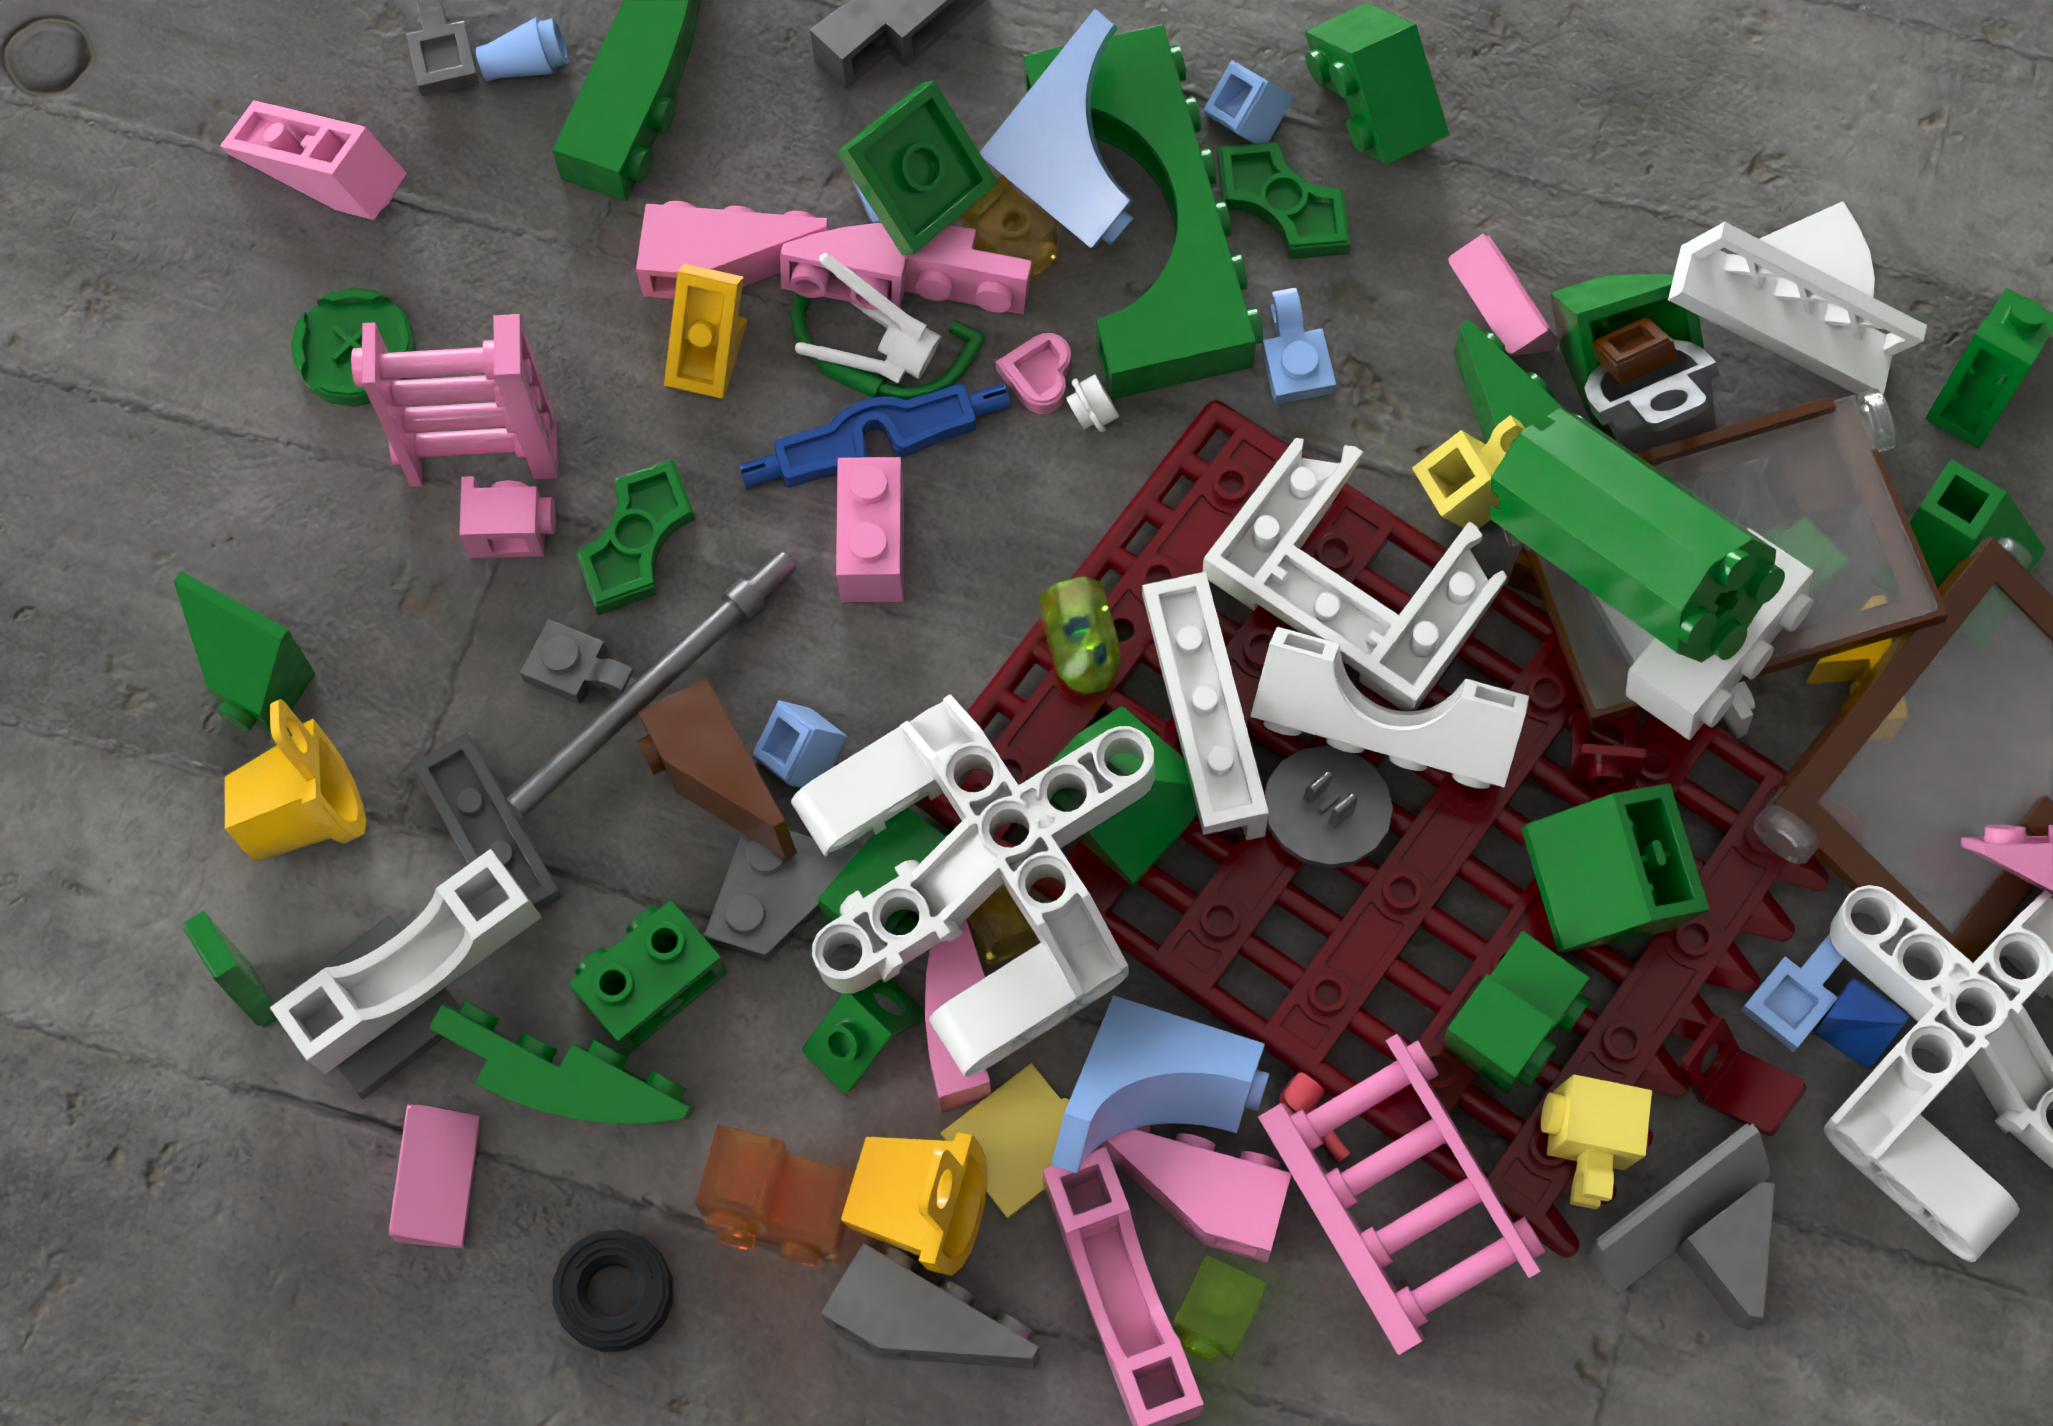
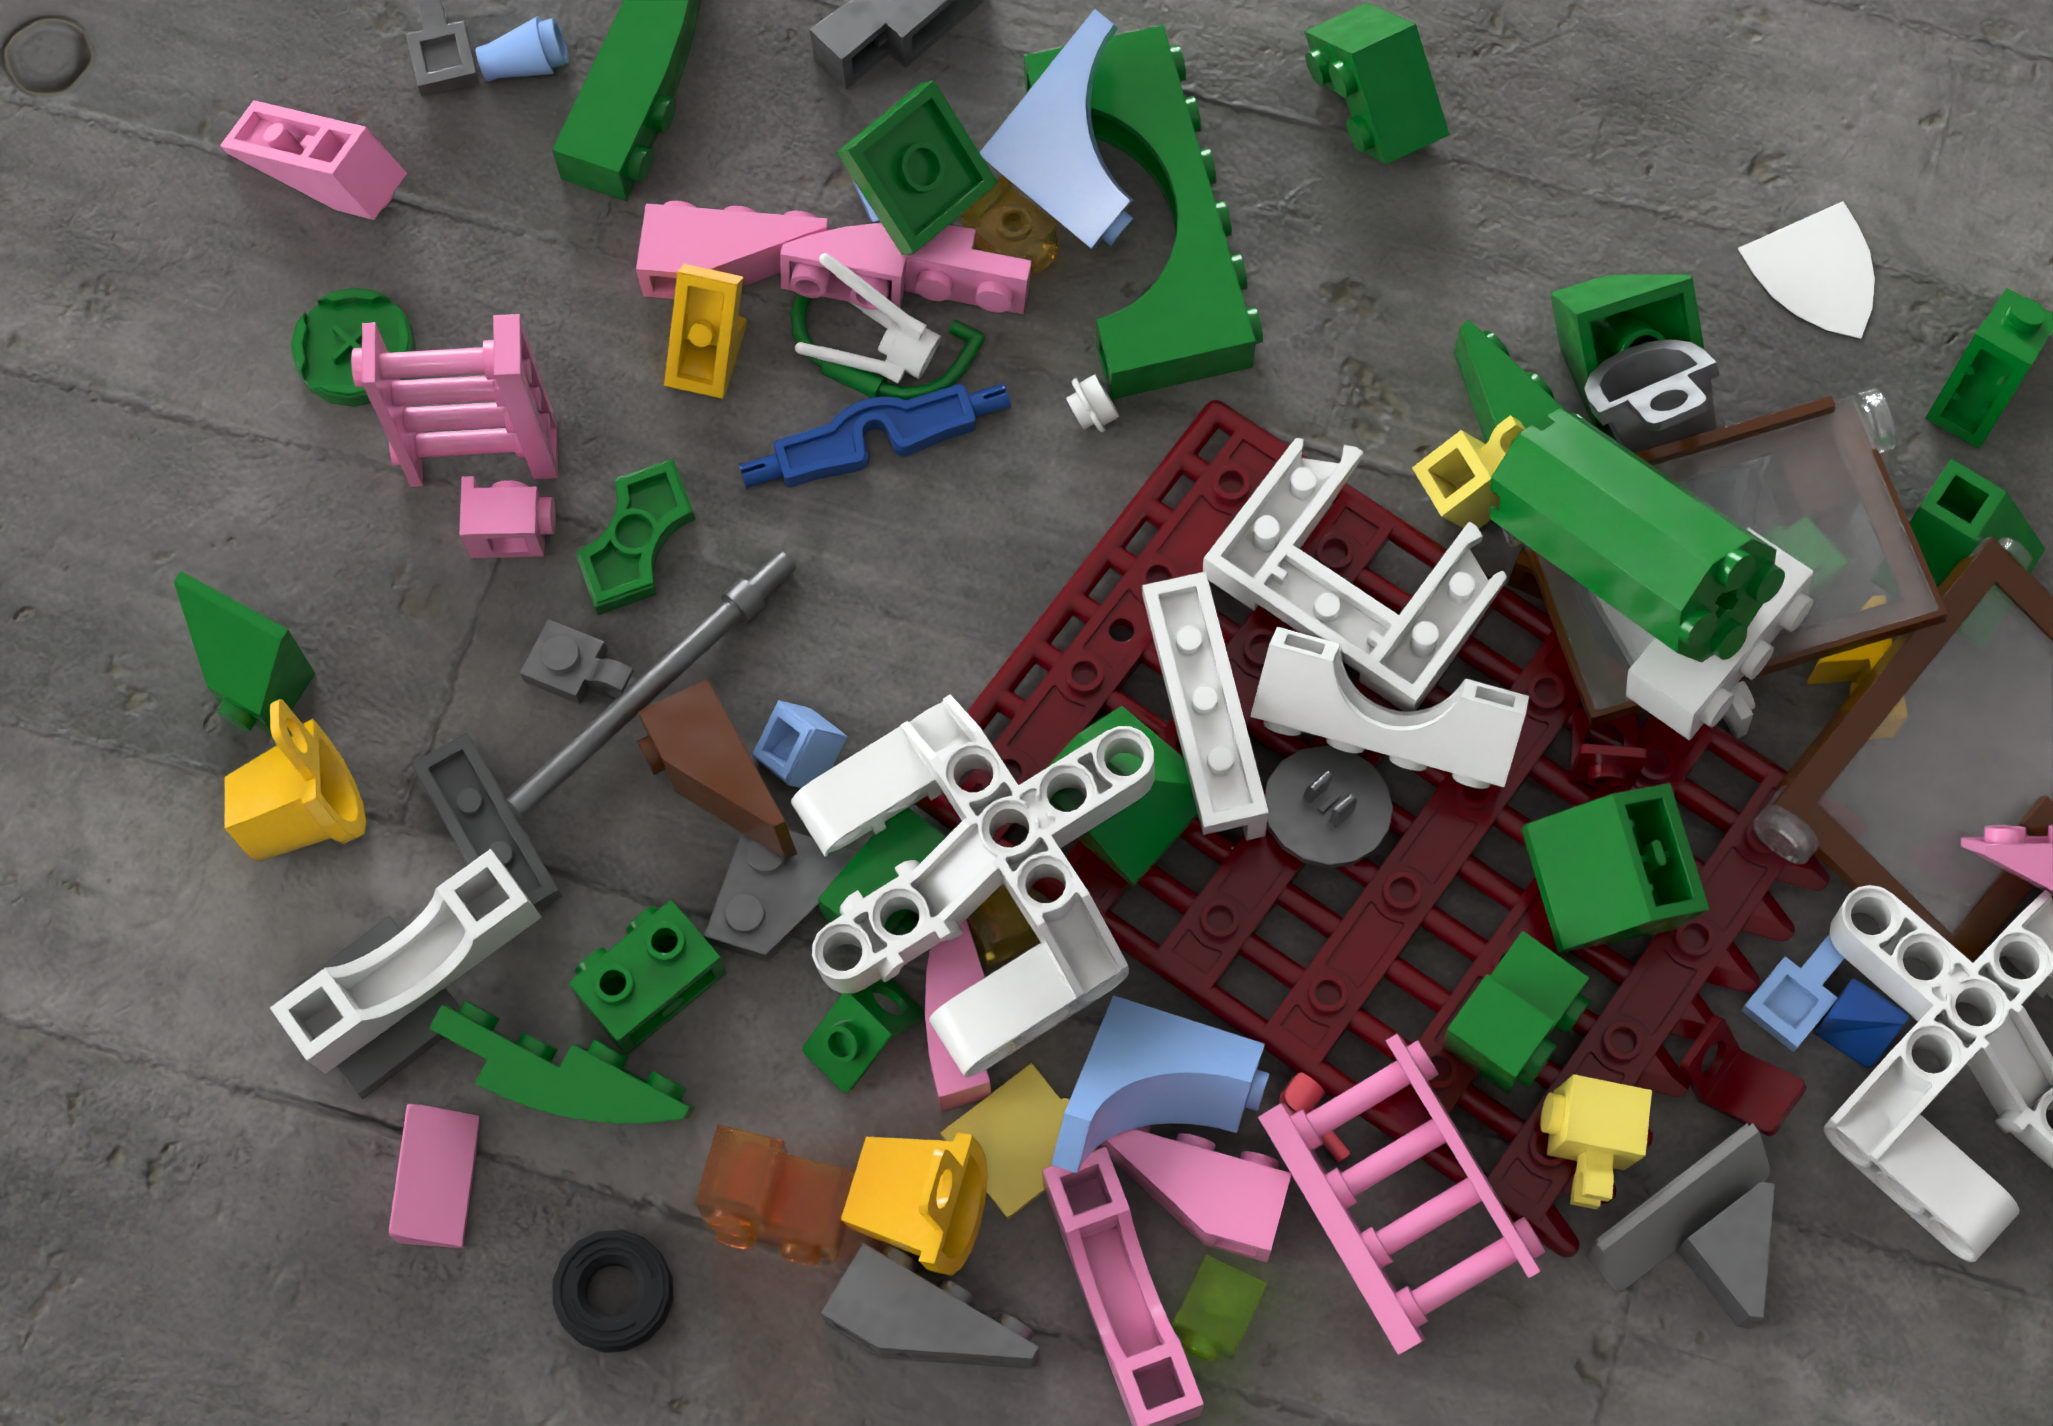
(230, 968): green tile -> none
(870, 529): bright pink brick -> none
(1038, 372): bright pink tile -> none
(1080, 633): clear neon green rock -> none
(1247, 104): light blue slope -> none
(1295, 359): light blue plate -> none
(1304, 215): green tile -> none
(1502, 298): bright pink slope -> none
(1634, 350): reddish brown tile -> none
(1791, 313): white fence -> none

